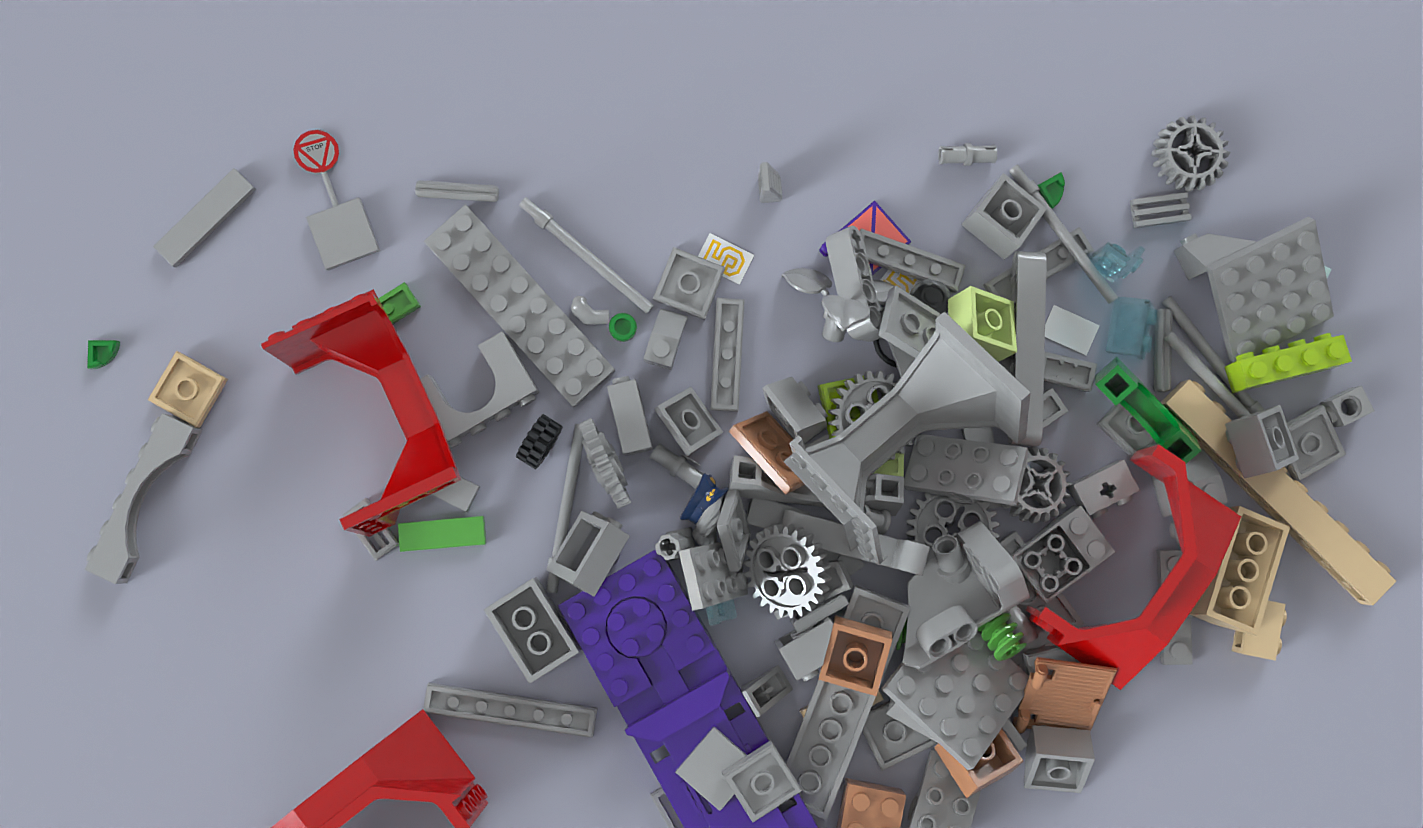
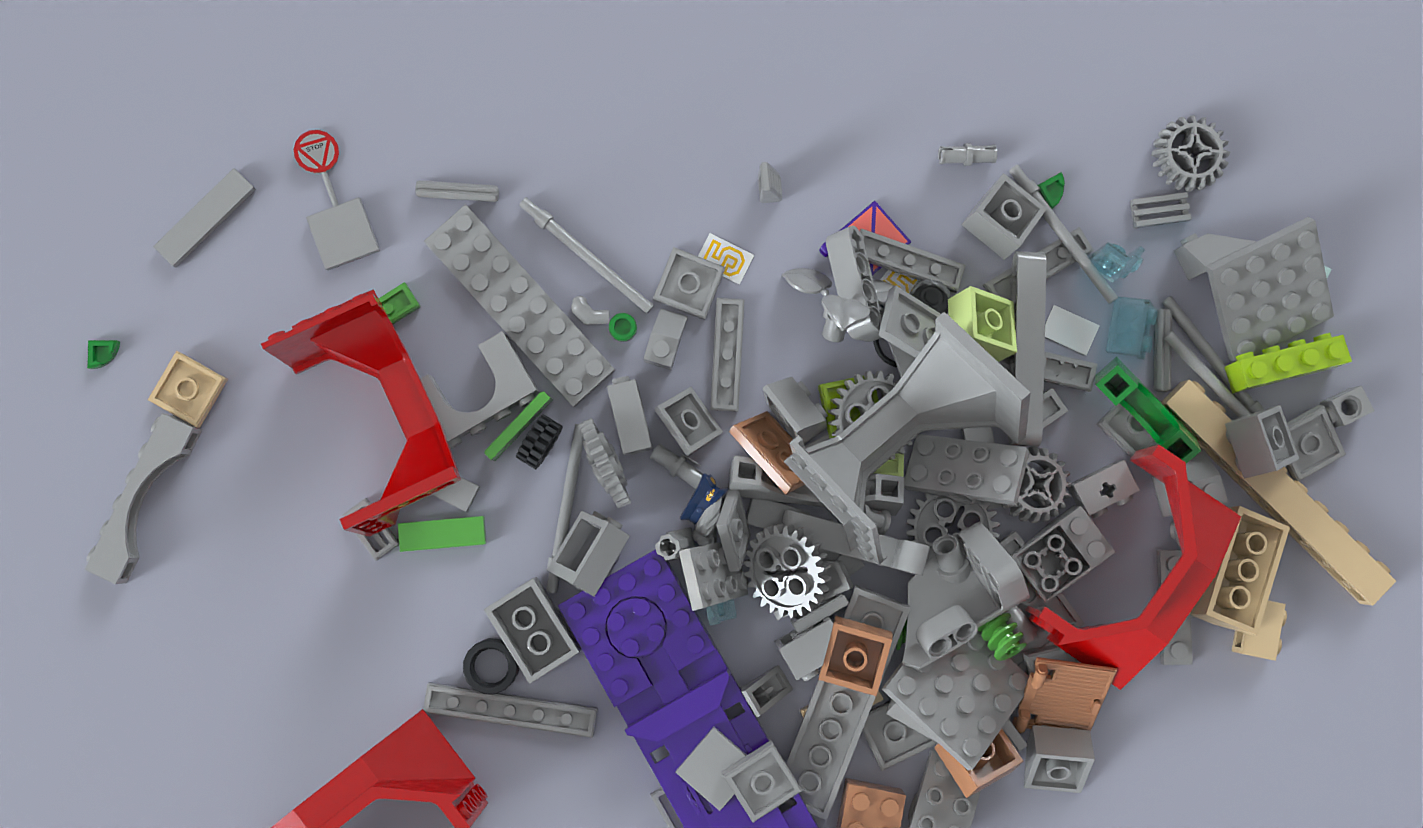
(470, 673): none -> black tyre
(518, 425): none -> bright green tile

